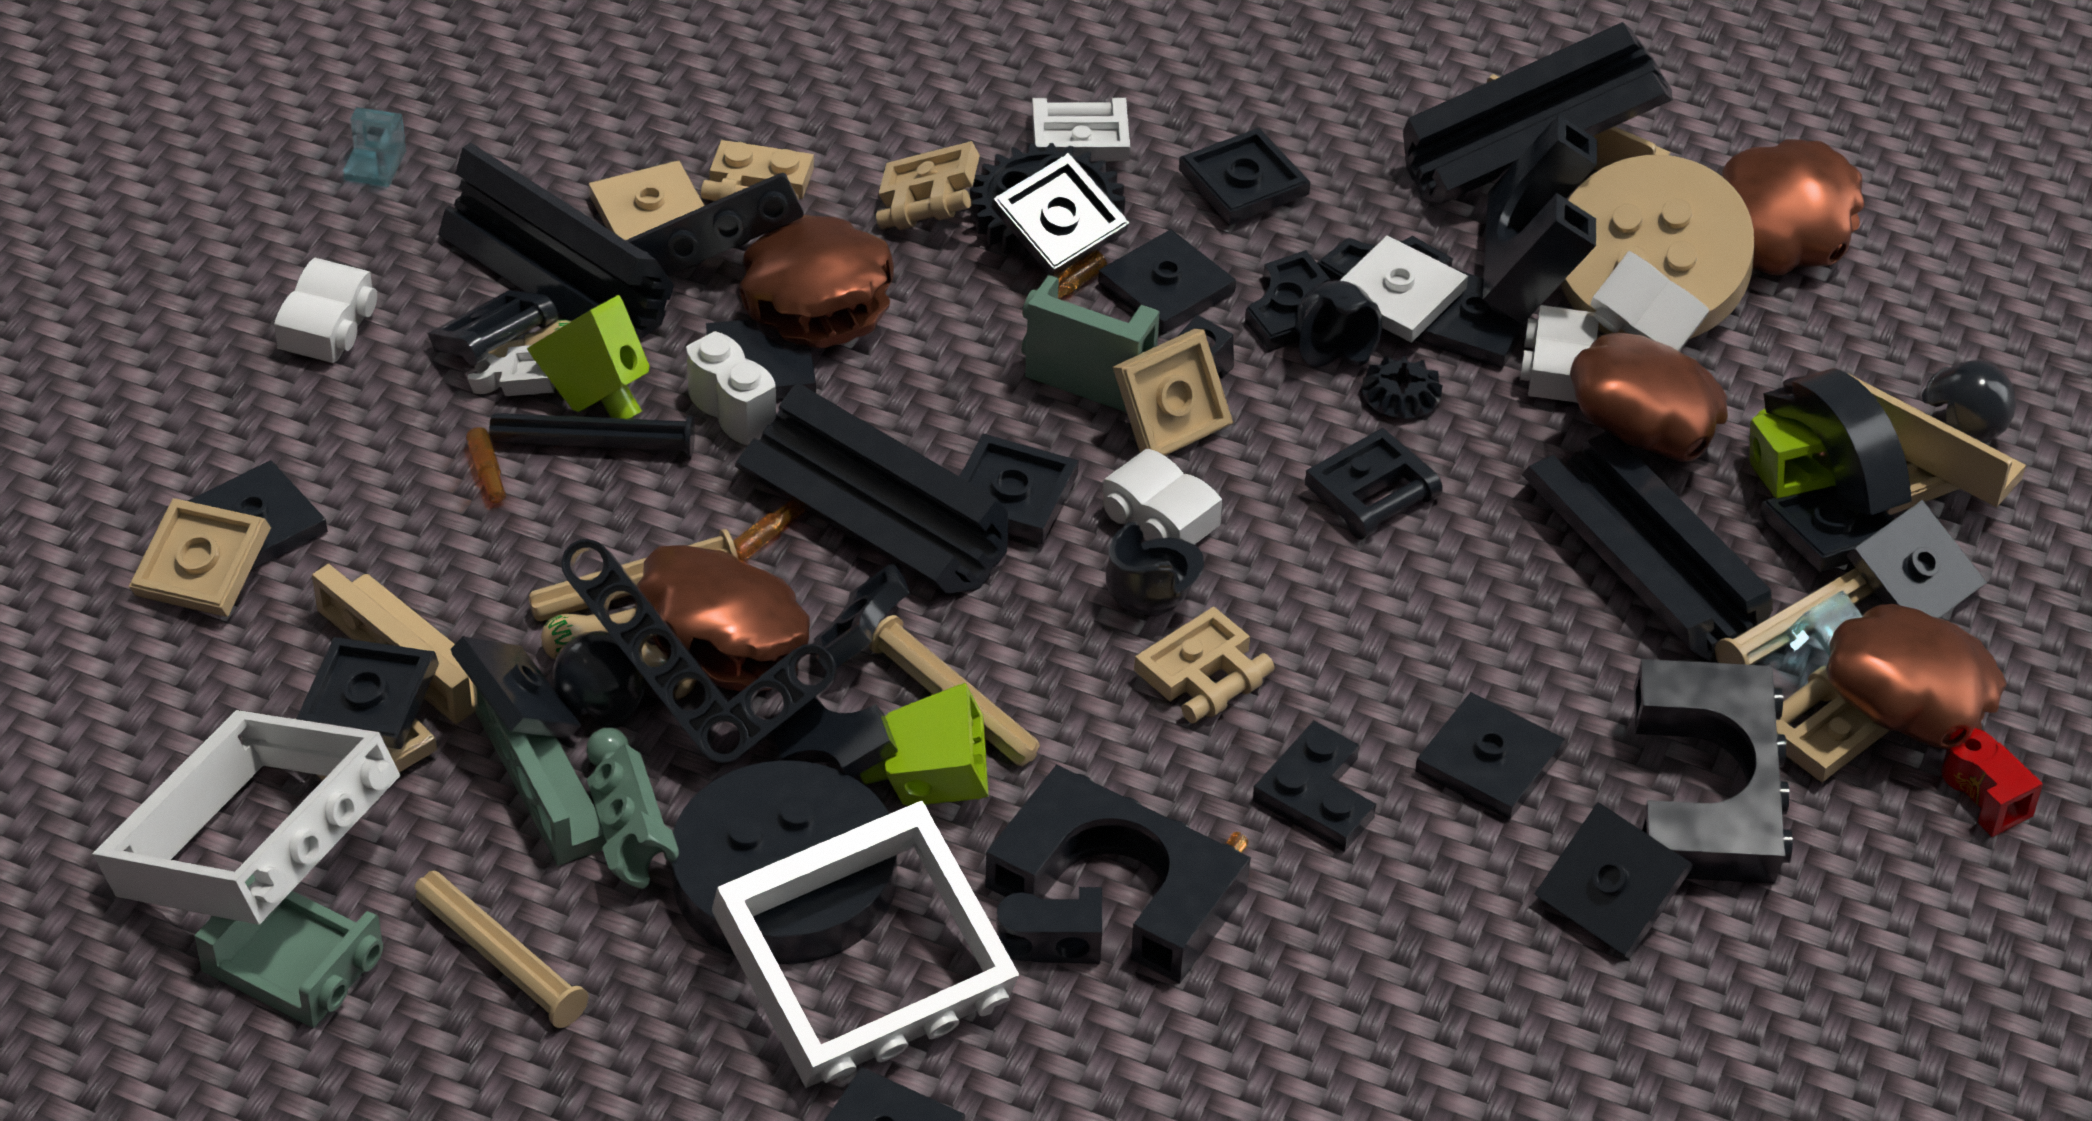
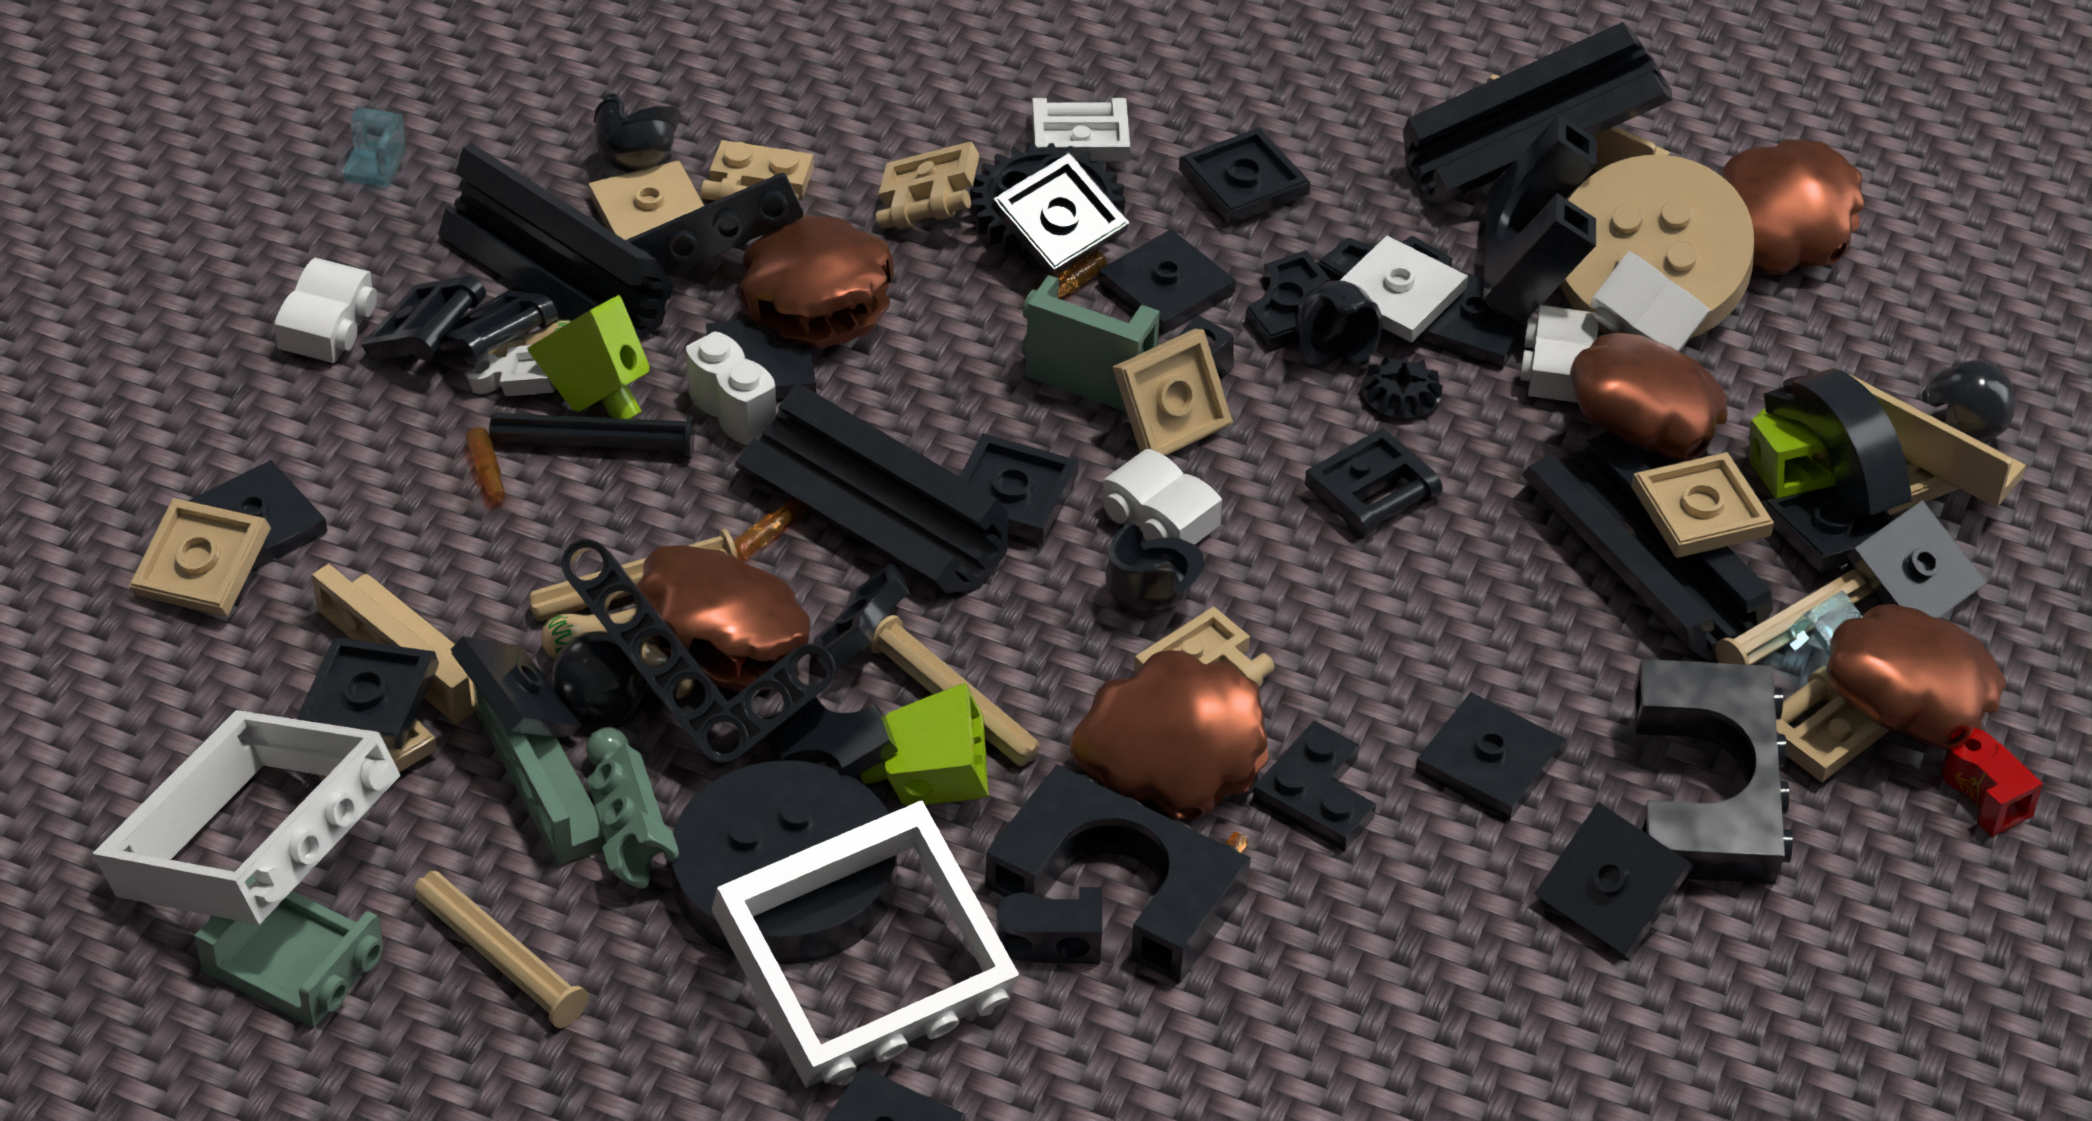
(423, 318): none -> black plate
(634, 140): none -> black helmet
(1174, 734): none -> copper piece
(1702, 504): none -> tan plate

